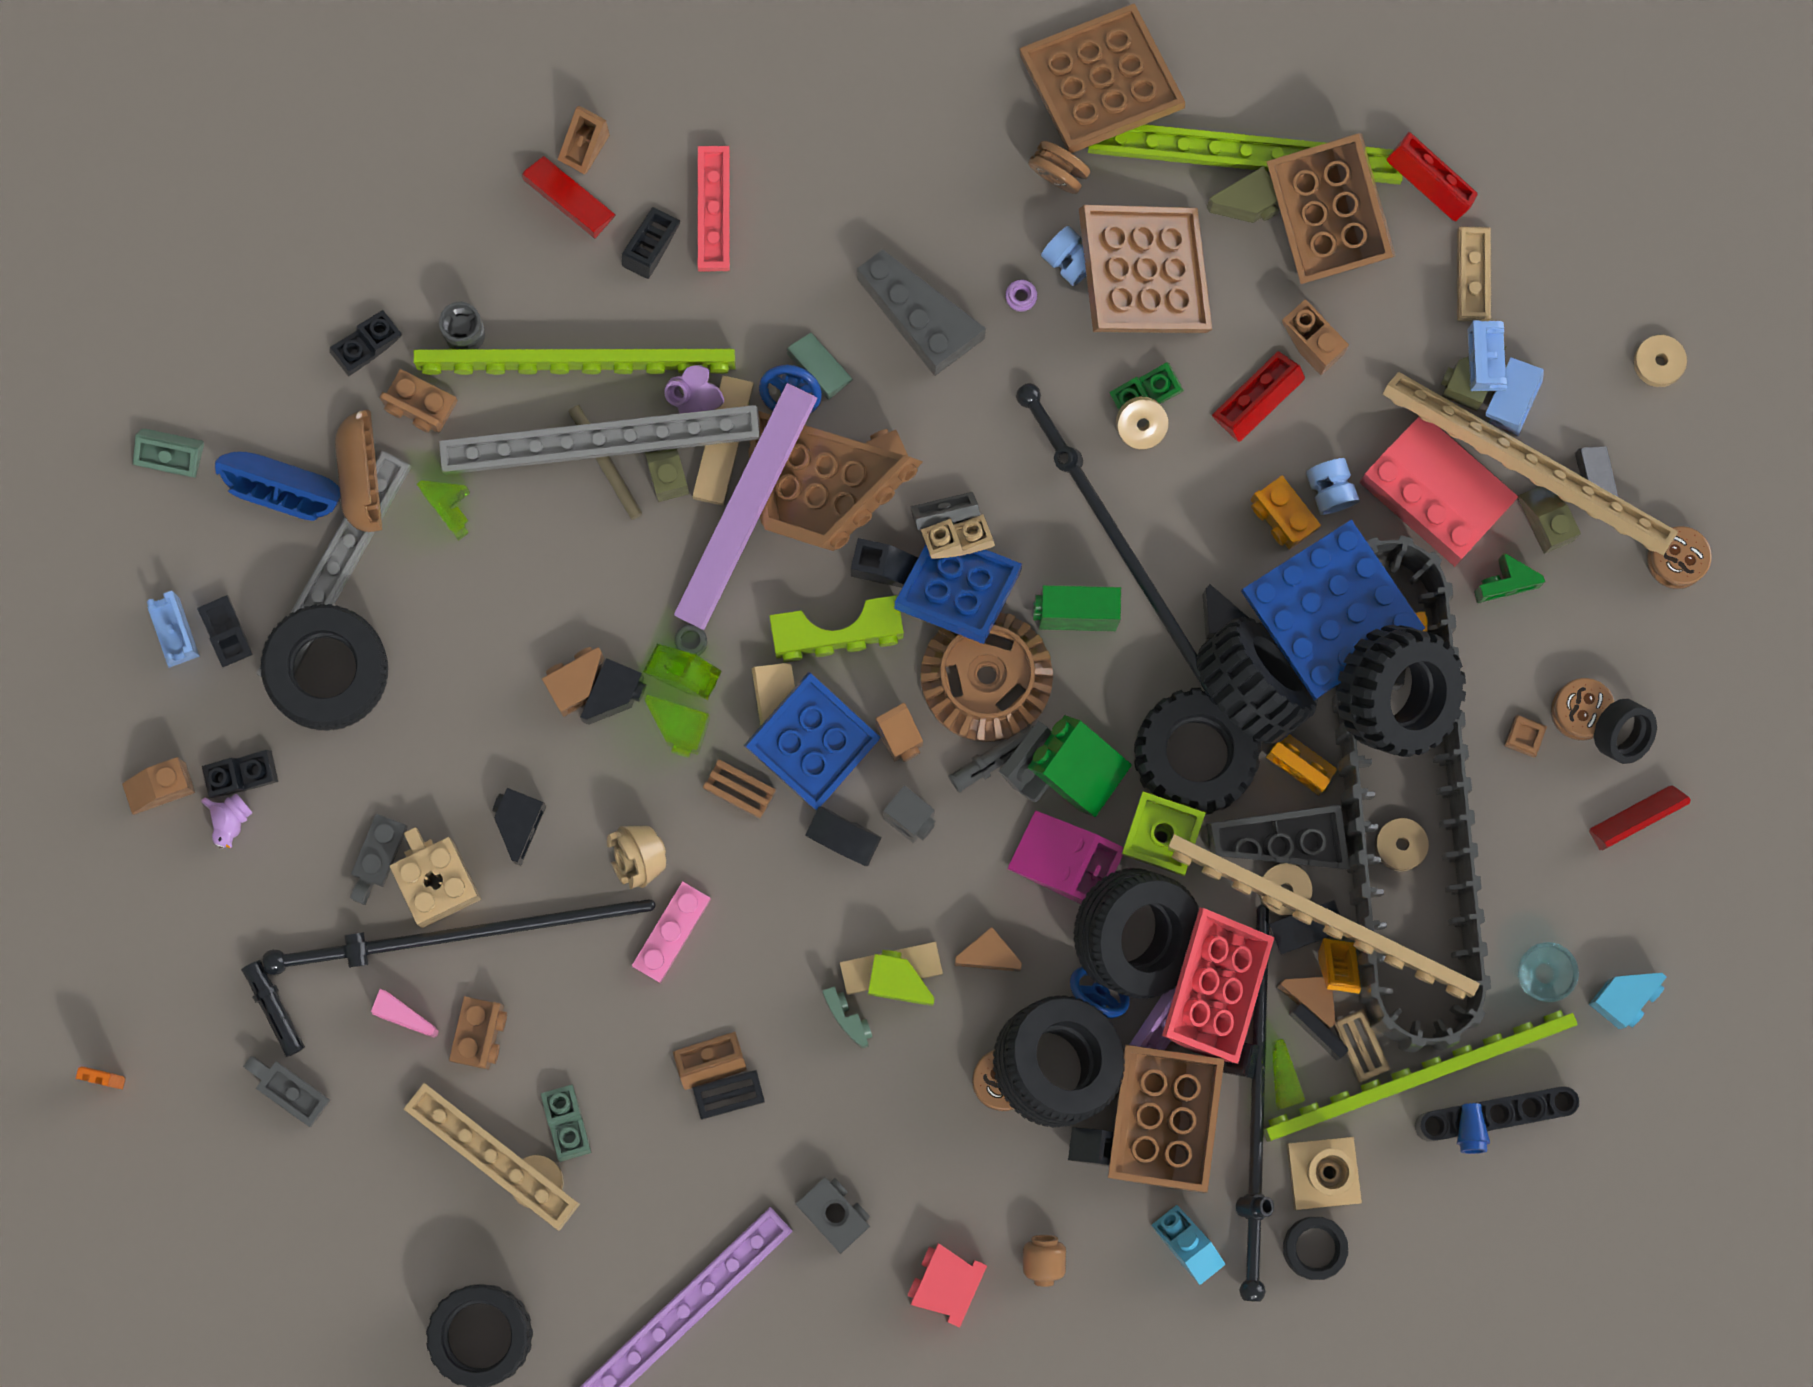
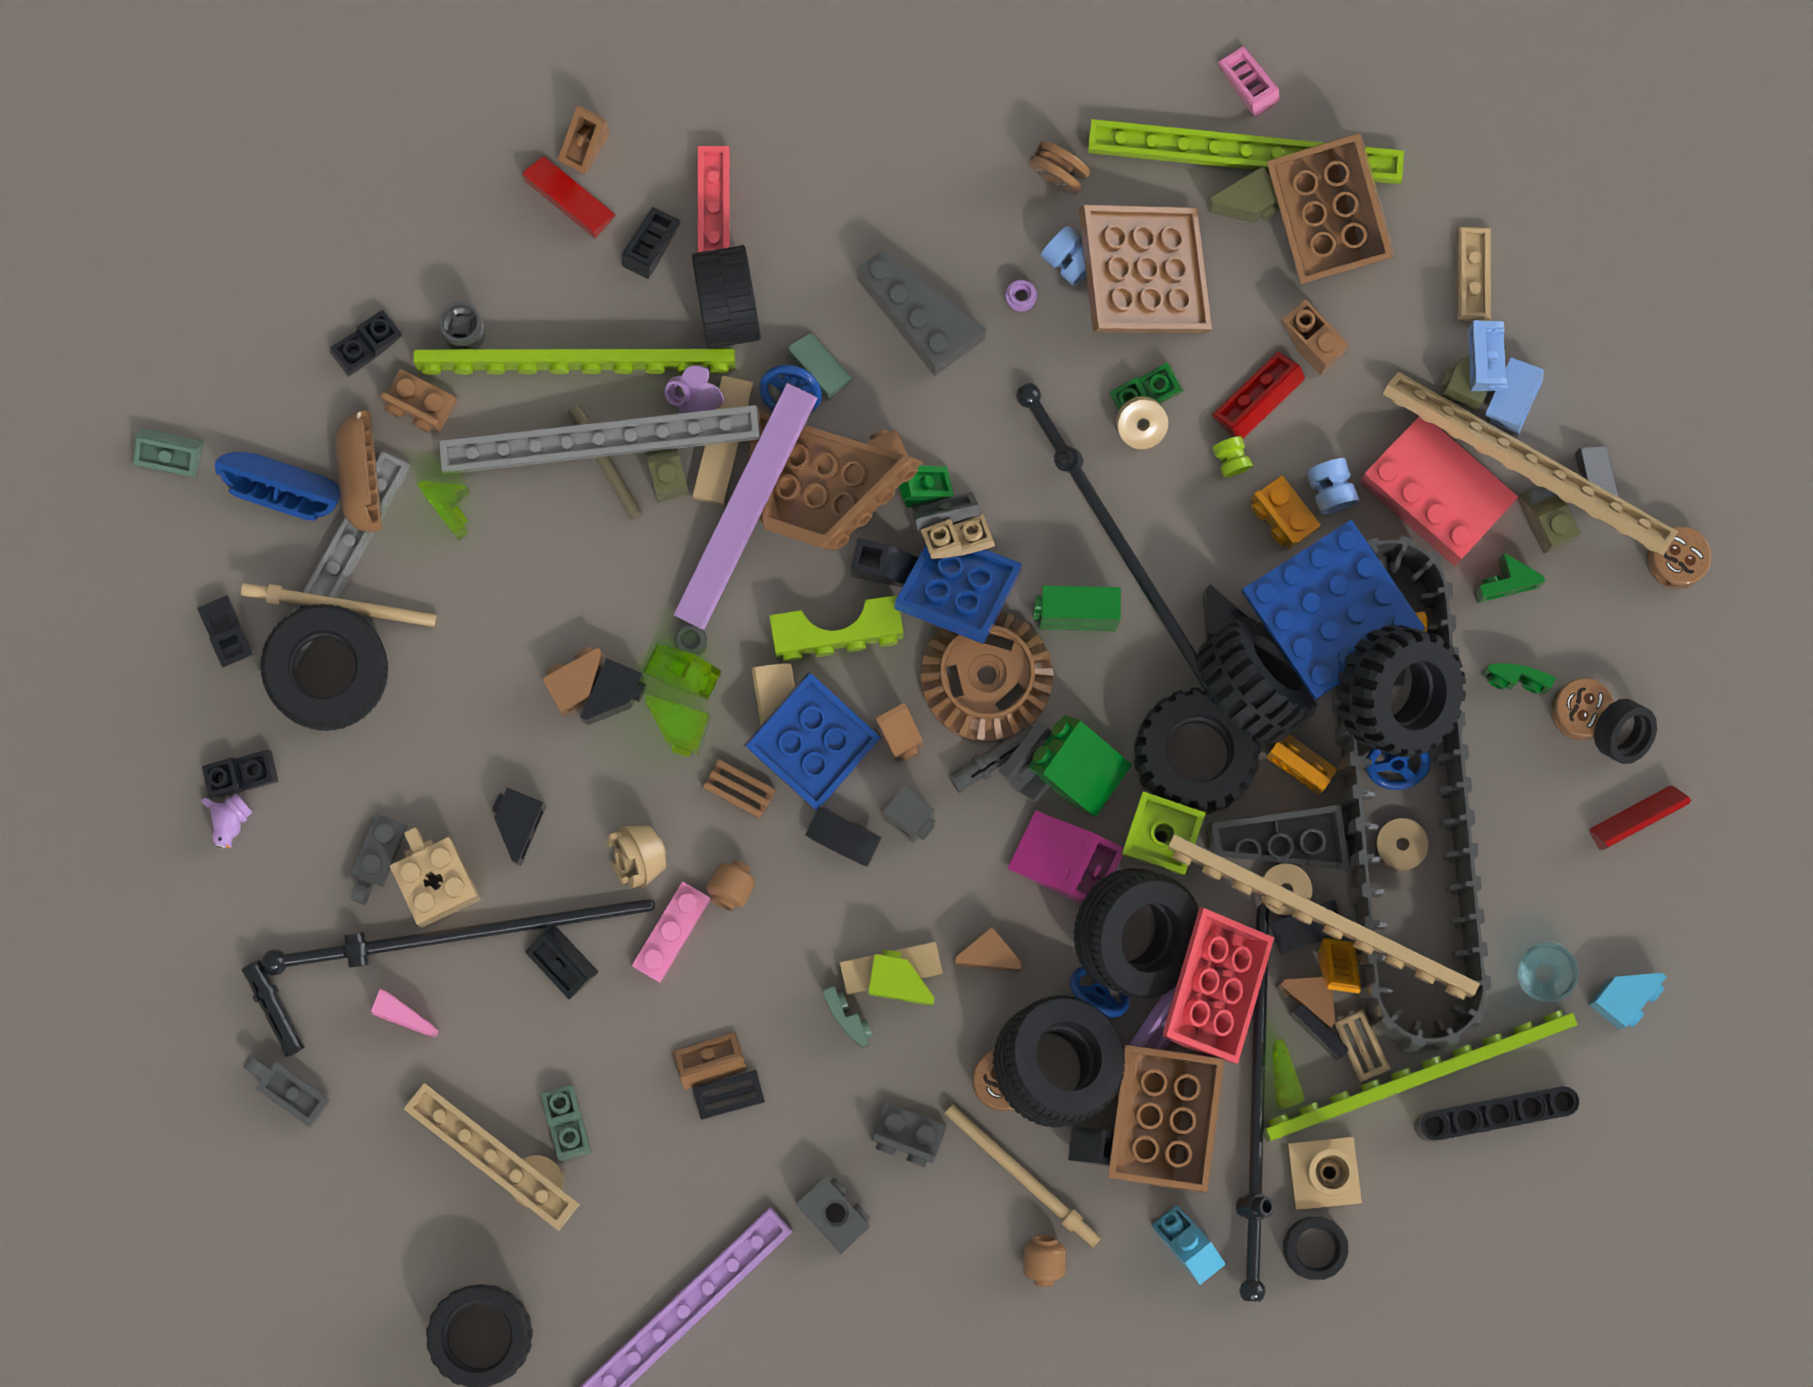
(100, 1077): orange tile -> none
(158, 785): medium nougat slope -> none
(172, 629): light blue hinge -> none
(275, 594): none -> tan bar
(477, 1033): medium nougat bracket -> none
(561, 961): none -> black slope
(726, 296): none -> black tyre
(731, 885): none -> medium nougat head
(908, 1134): none -> dark grey bracket
(927, 485): none -> green slope
(946, 1284): coral hips -> none
(1070, 1219): none -> tan bar
(1102, 78): medium nougat plate -> none
(1232, 457): none -> lime wheel
(1246, 1063): black tile -> none
(1258, 98): none -> bright pink slope
(1398, 765): none -> blue piece
(1432, 177): red slope -> none
(1472, 1130): blue cone -> none
(1507, 675): none -> green slope
(1525, 736): medium nougat tile -> none
(1670, 351): tan piece -> none

